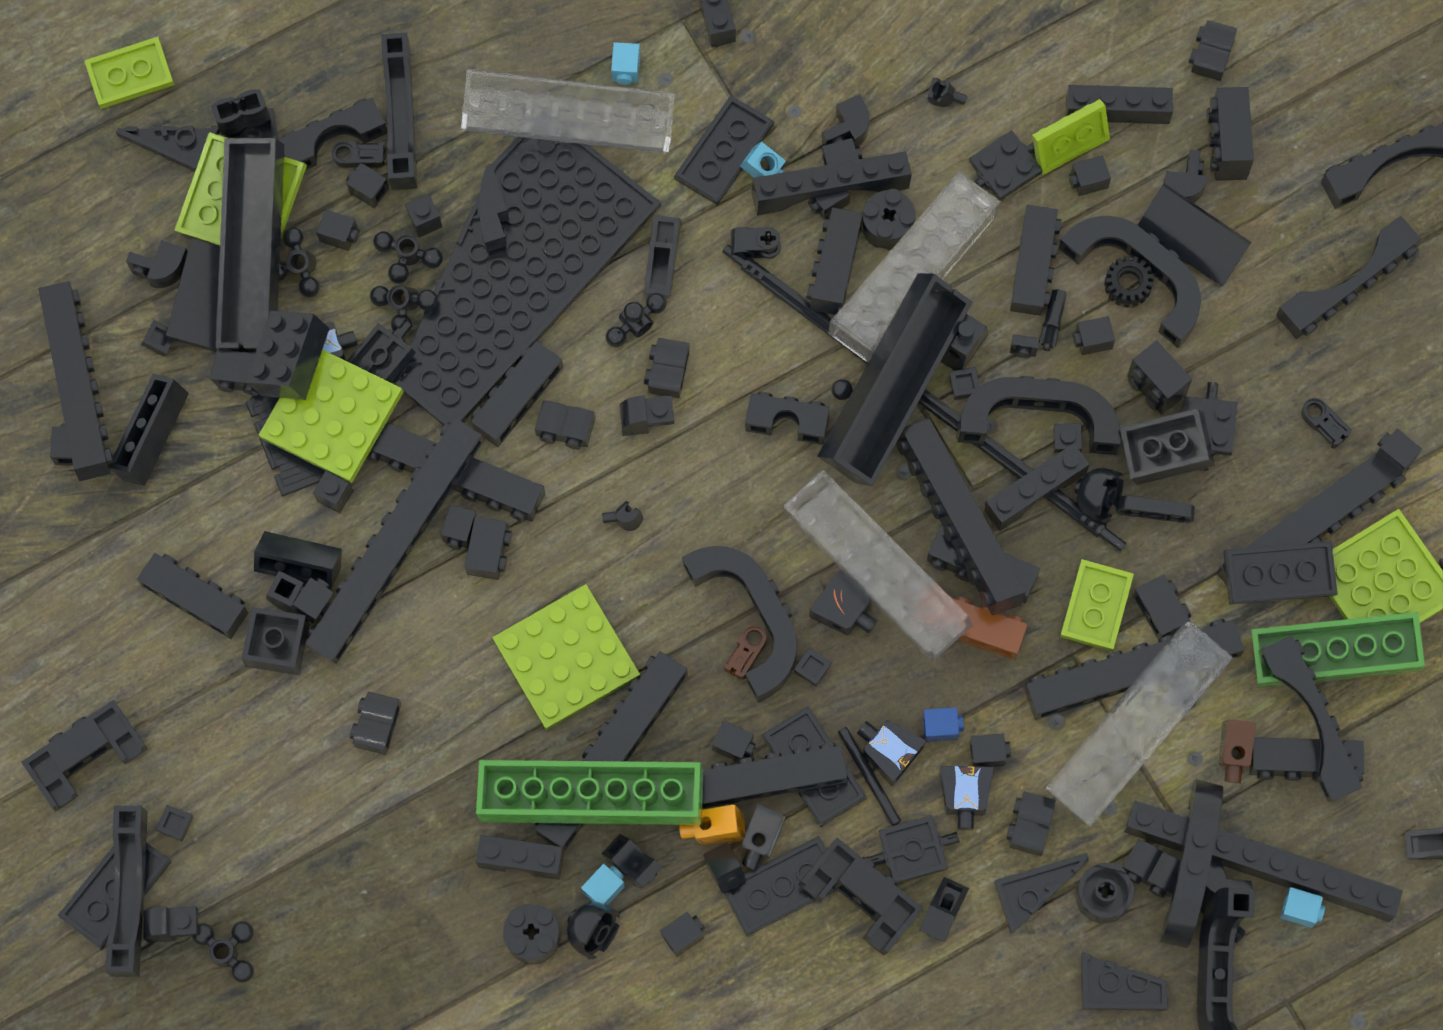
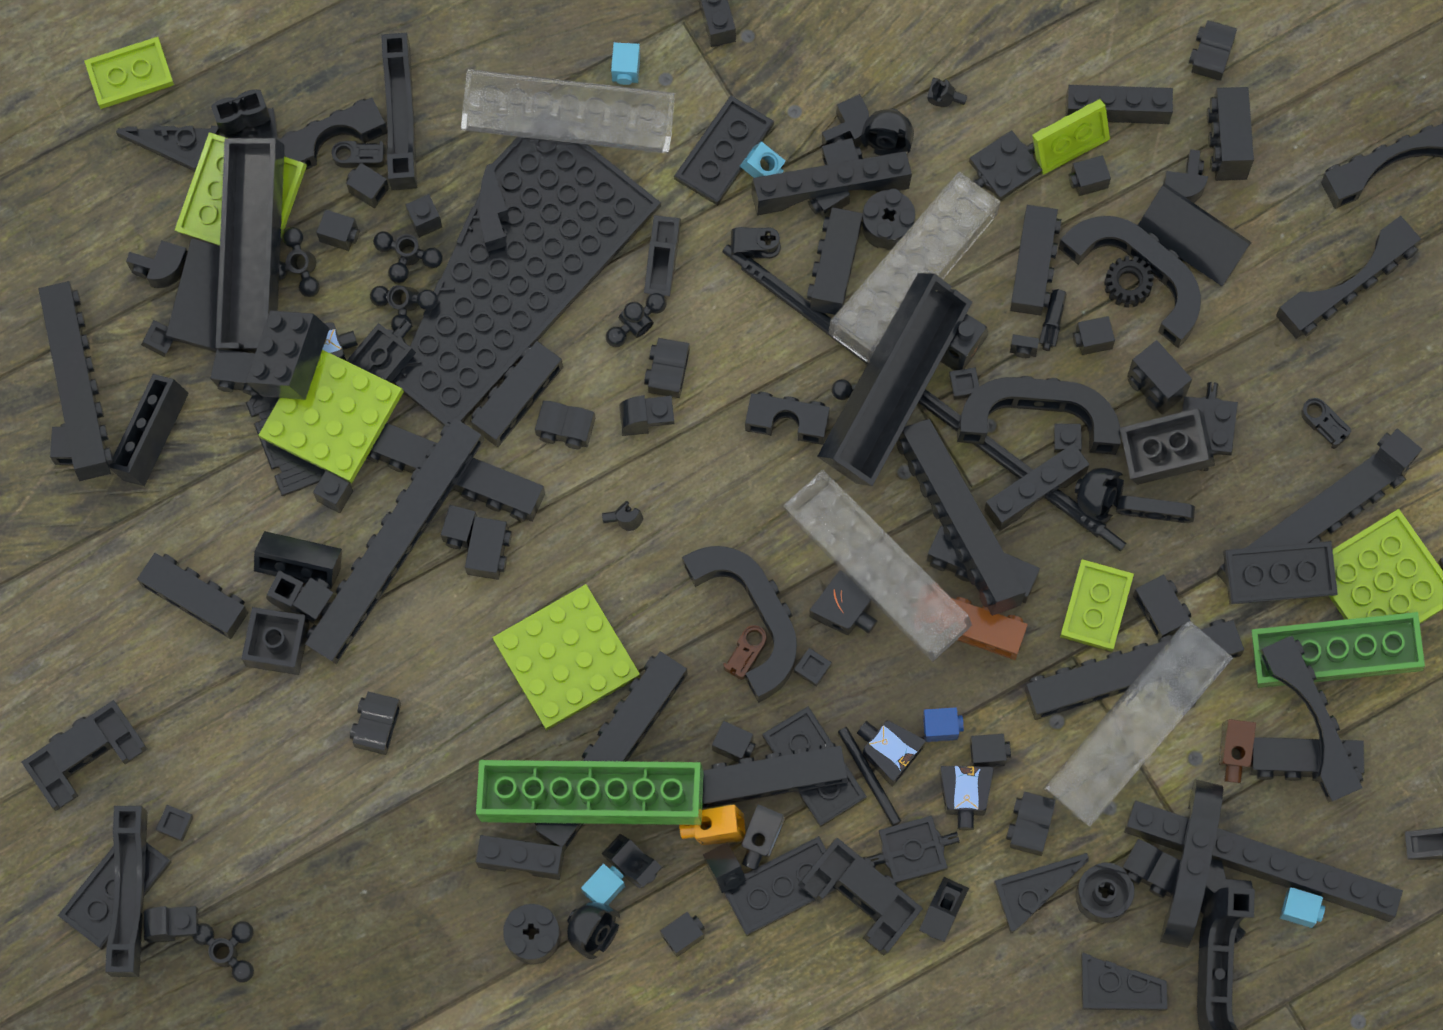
(888, 132): none -> black cylinder

